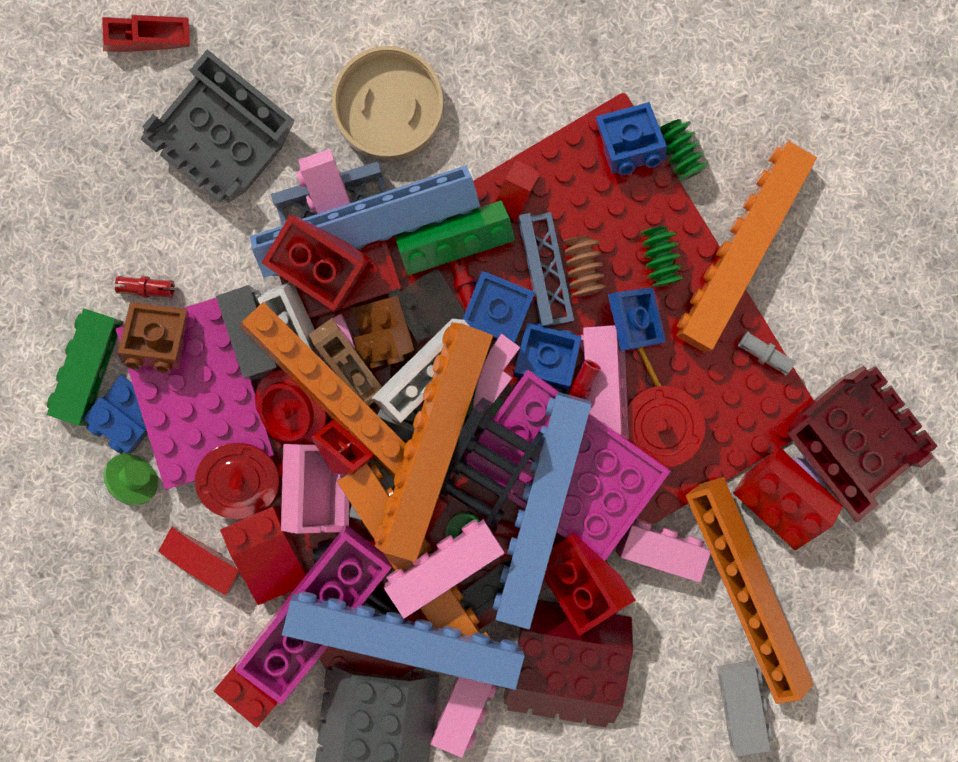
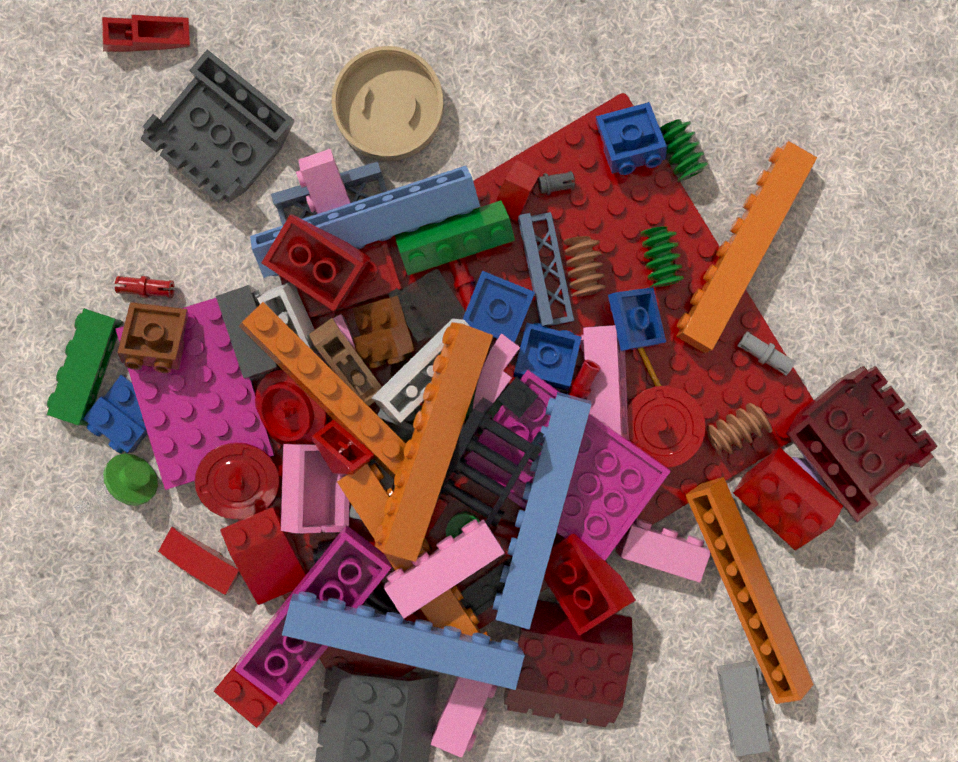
(518, 397): none -> black plate
(556, 182): none -> dark grey pin
(738, 428): none -> nougat piece

